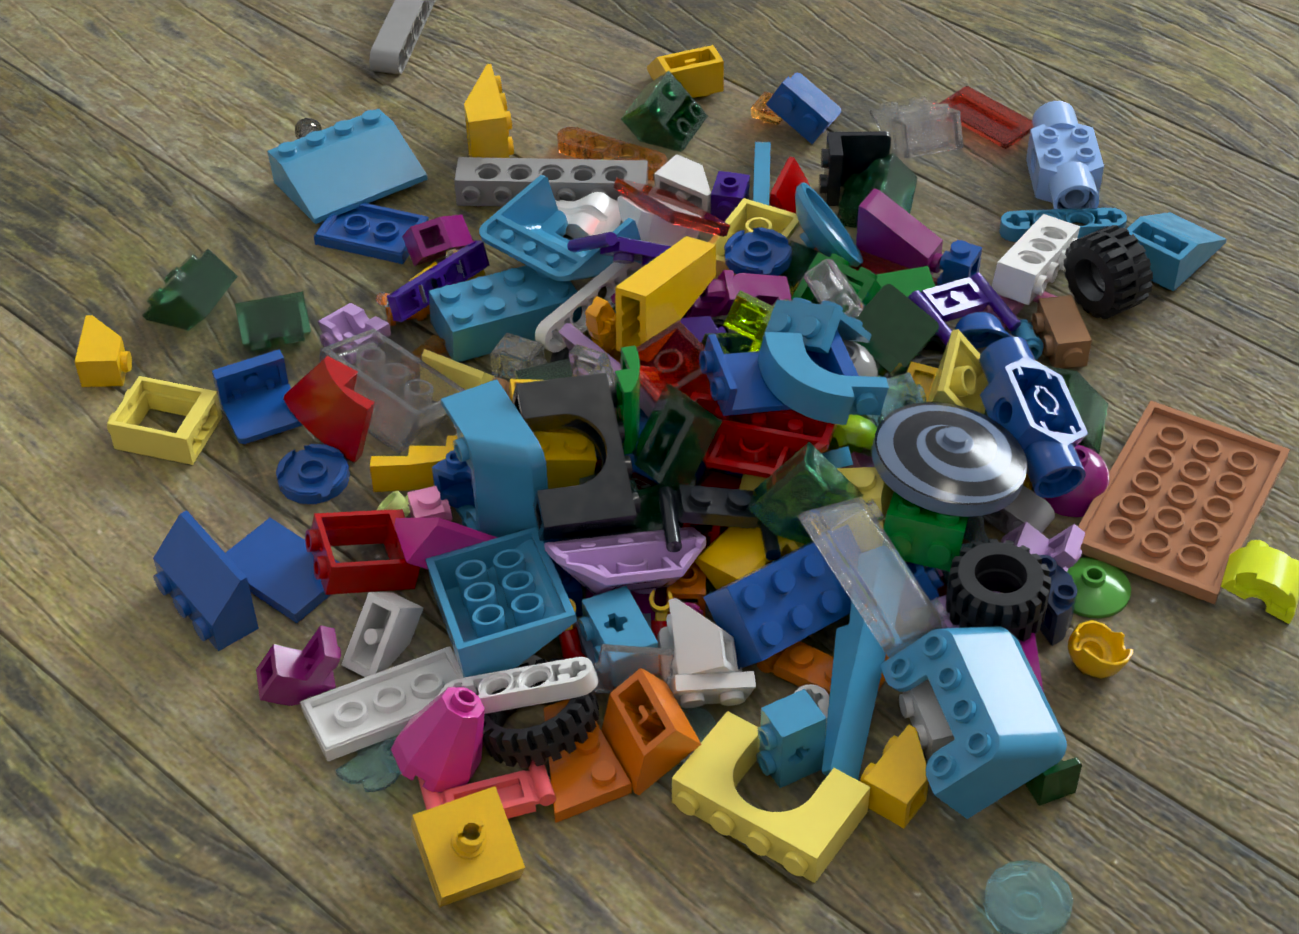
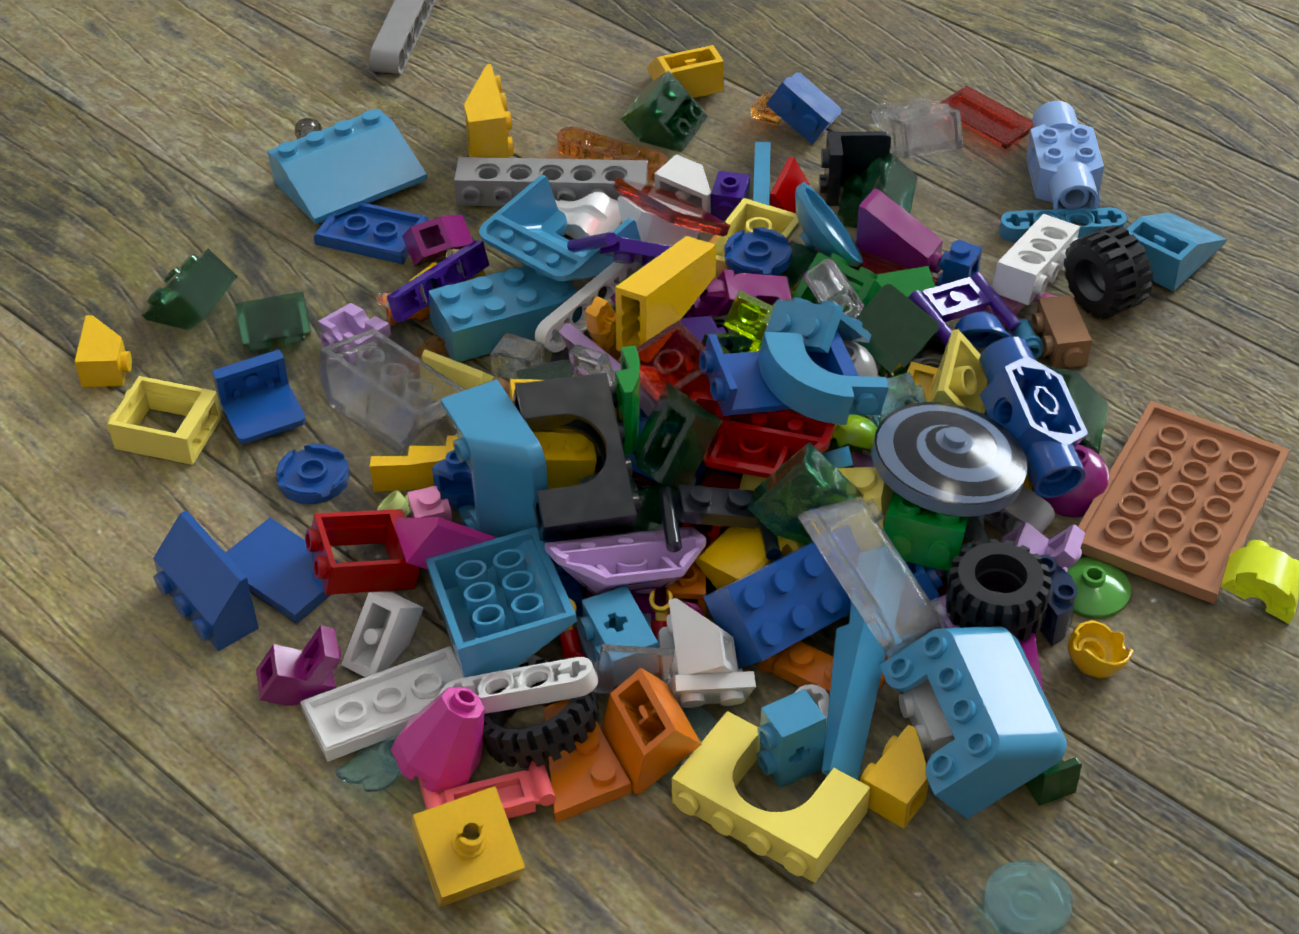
(331, 408): red slope -> none

